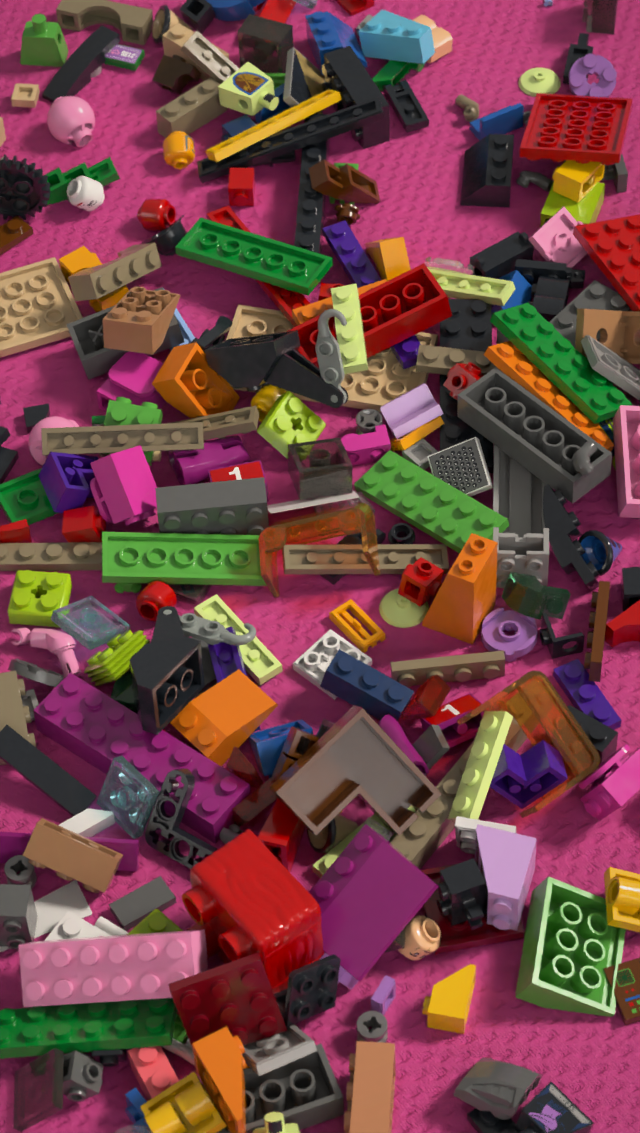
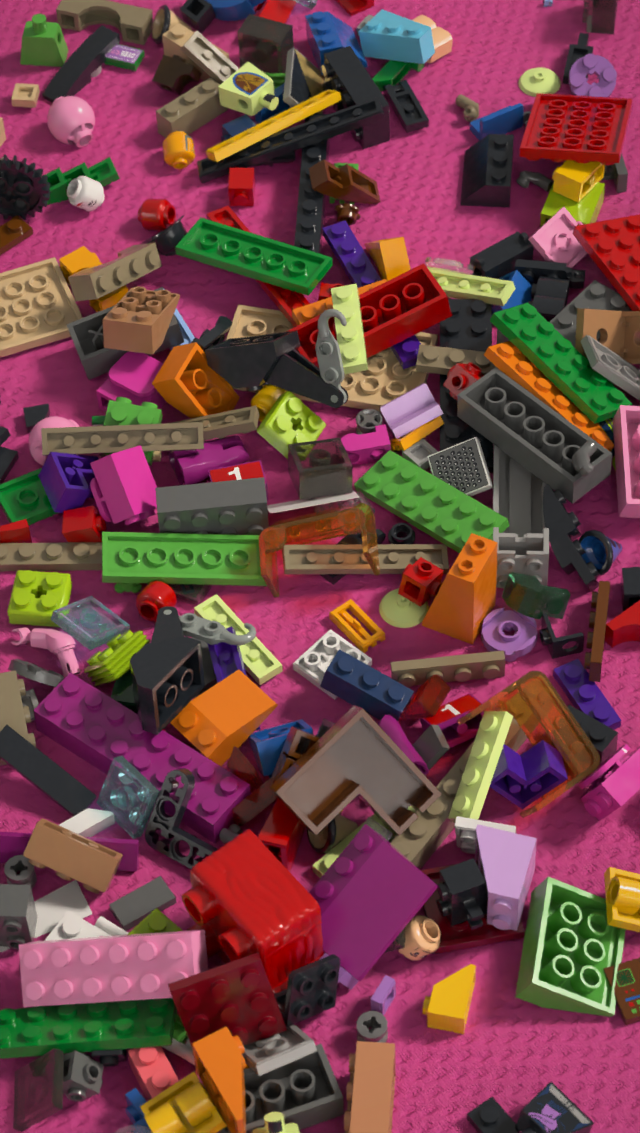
(497, 1087): dark grey slope -> none

